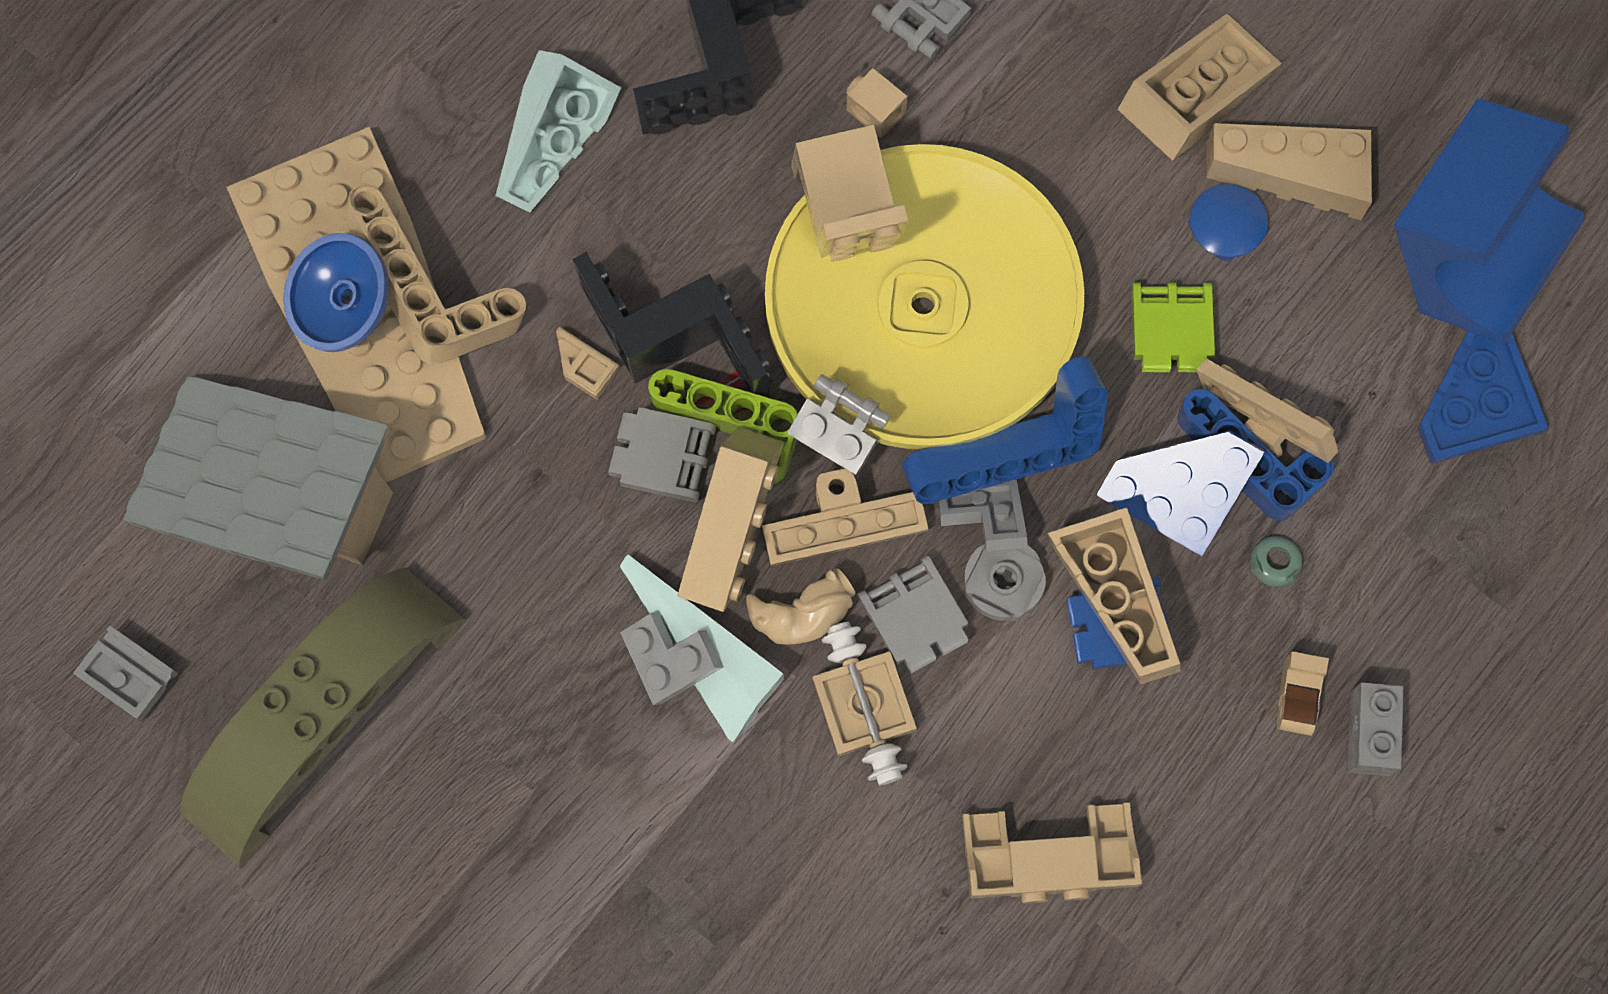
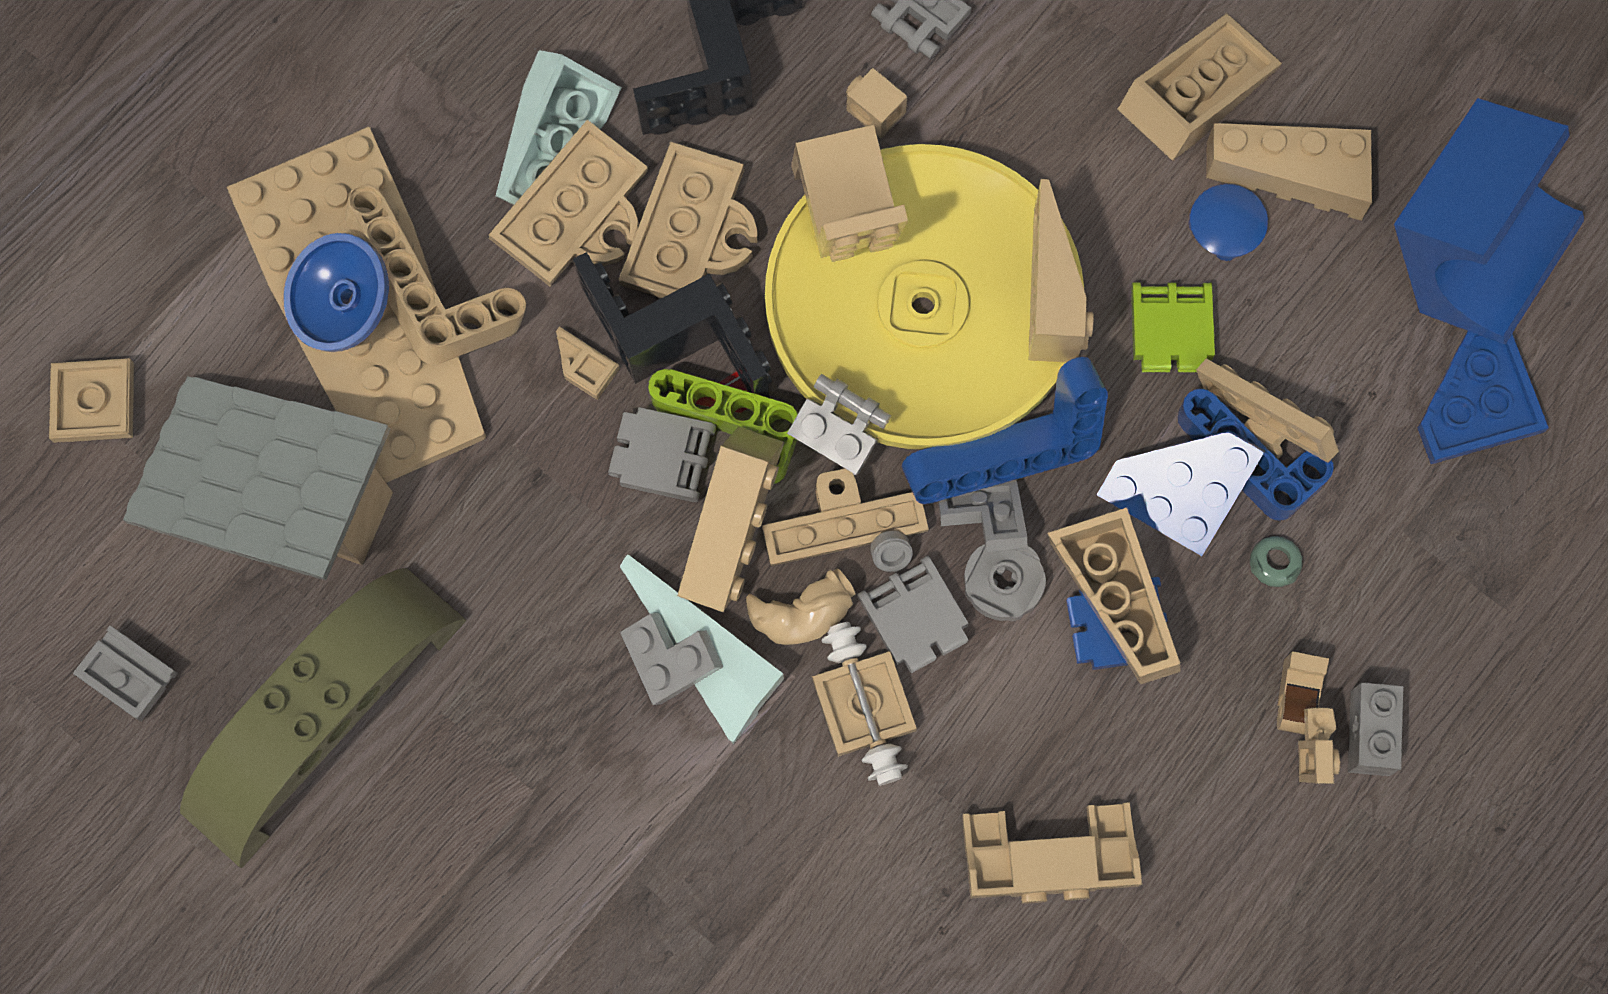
(91, 400): none -> tan plate
(573, 207): none -> tan plate
(689, 224): none -> tan plate
(891, 551): none -> light grey tile
(1058, 299): none -> tan slope
(1316, 754): none -> tan hinge

